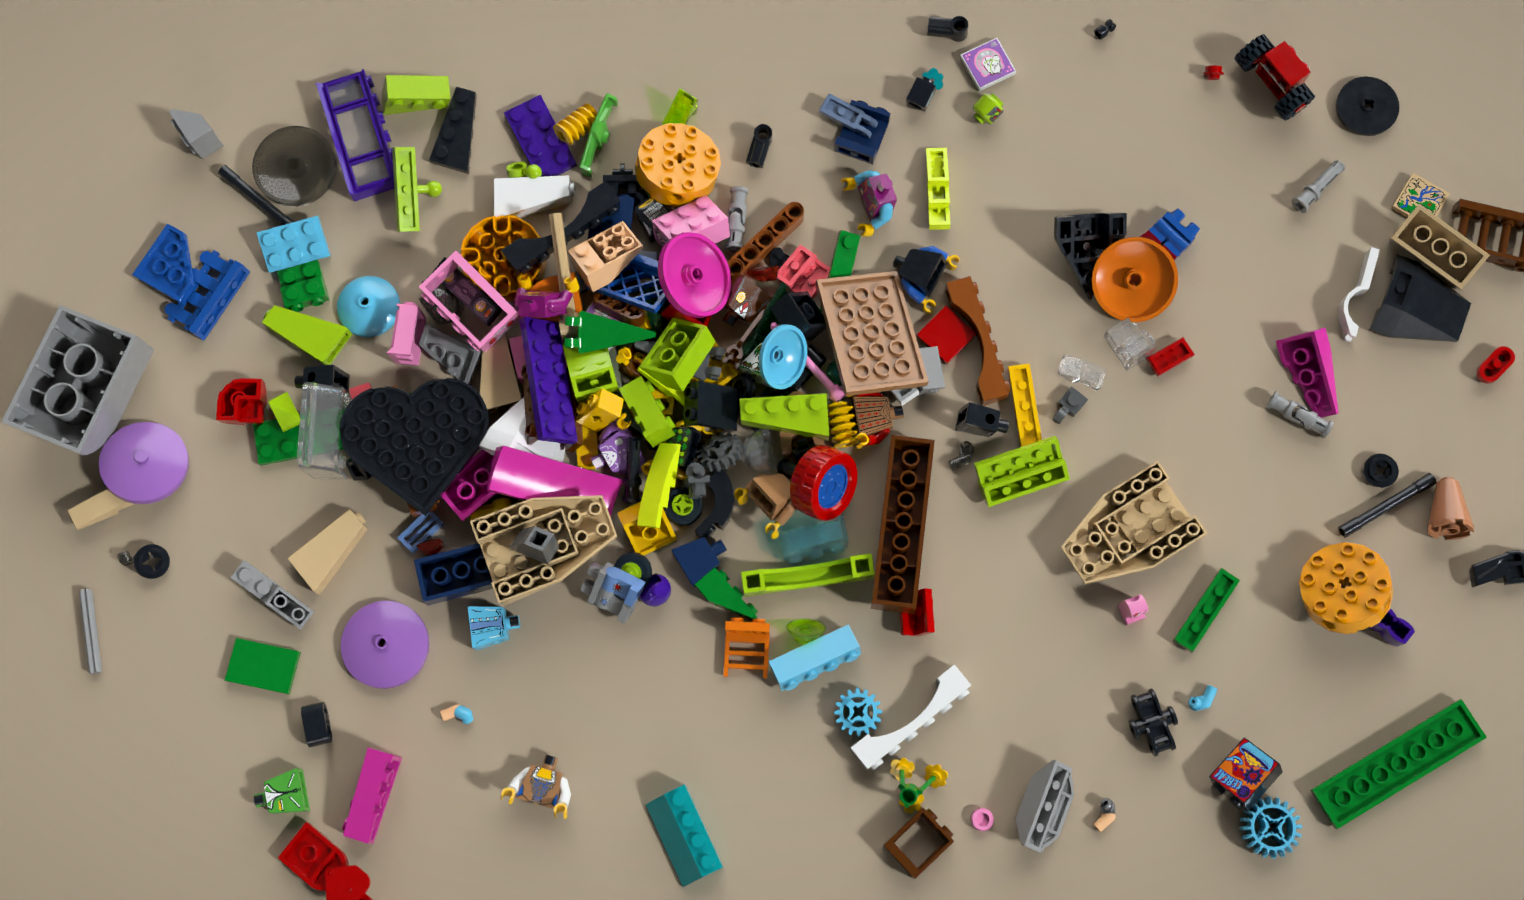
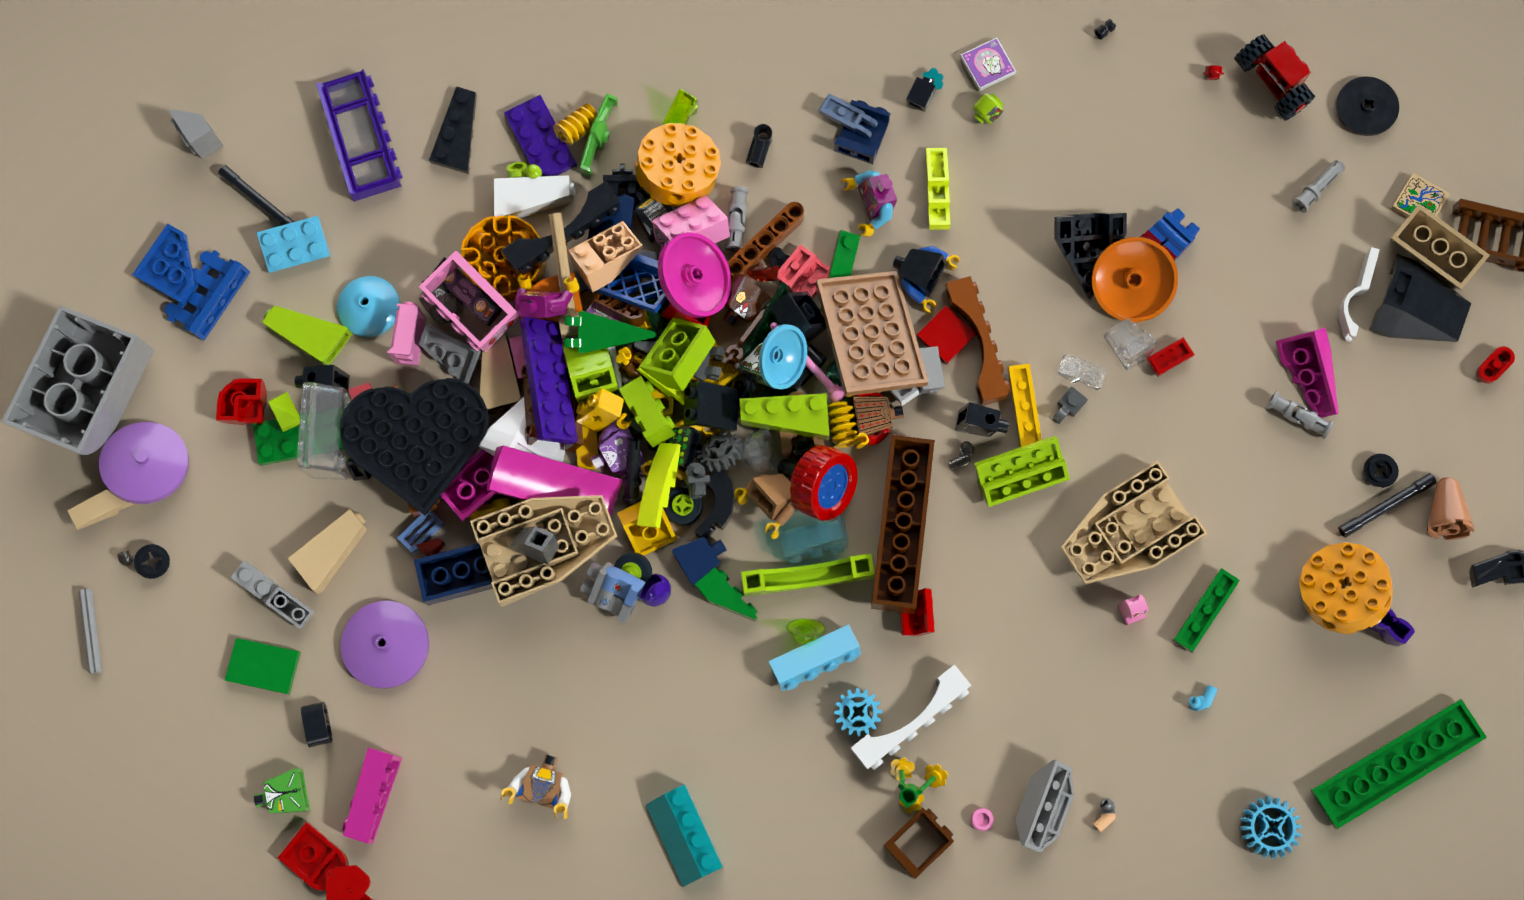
(294, 166): clear smoke dish -> none
(303, 286): green plate -> none
(407, 189): lime plate -> none
(414, 93): lime wedge -> none
(458, 711): arm -> none
(490, 626): medium azure torso -> none
(747, 632): orange plate -> none
(946, 27): black piece -> none
(1150, 714): black axle -> none
(1245, 774): brick -> none

